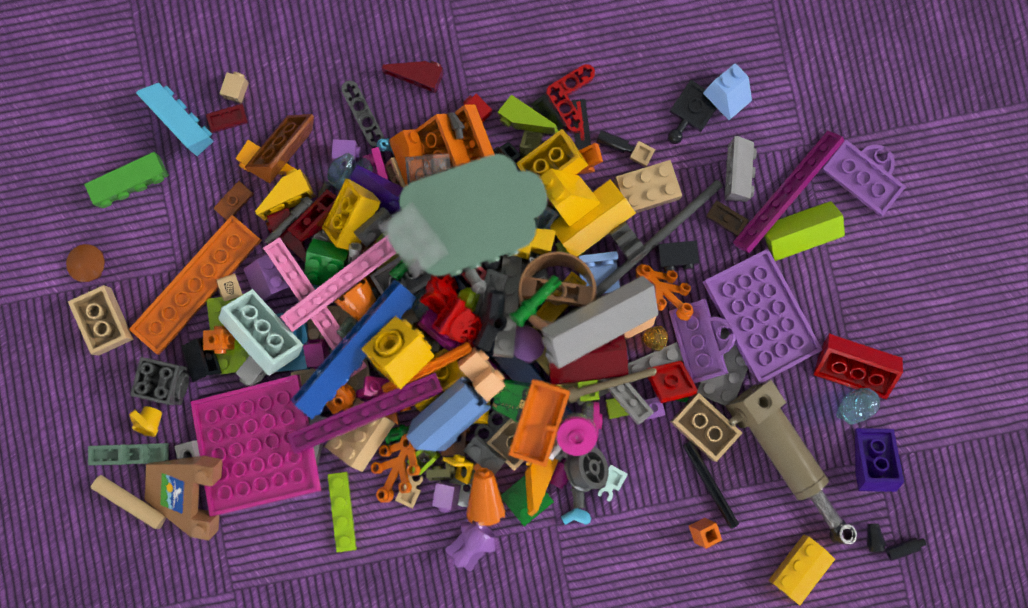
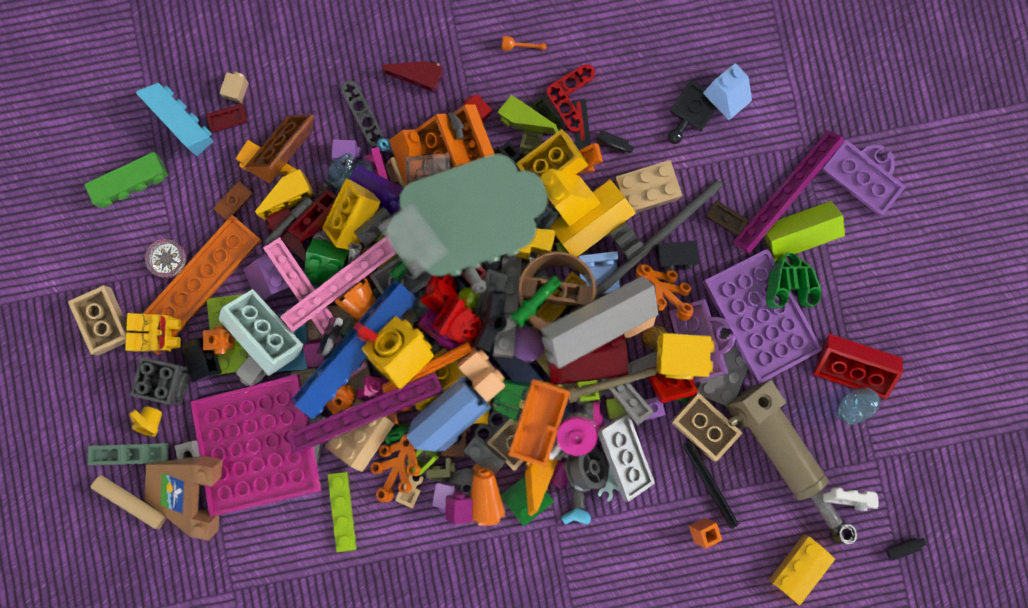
(85, 263): dark orange dish -> none
(159, 332): none -> yellow hips
(165, 258): none -> clear piece
(229, 287): tan slope -> none
(329, 336): none -> black tile
(365, 333): none -> red plate
(459, 508): none -> magenta brick
(460, 461): yellow bracket -> none
(471, 545): medium lavender piece -> none
(508, 44): none -> orange hinge
(625, 457): none -> light grey plate
(642, 154): tan plate -> none
(684, 355): none -> yellow brick
(740, 170): light grey slope -> none
(788, 277): none -> green connector
(861, 501): none -> white plate
(875, 538): black cone -> none
(877, 460): dark purple slope -> none

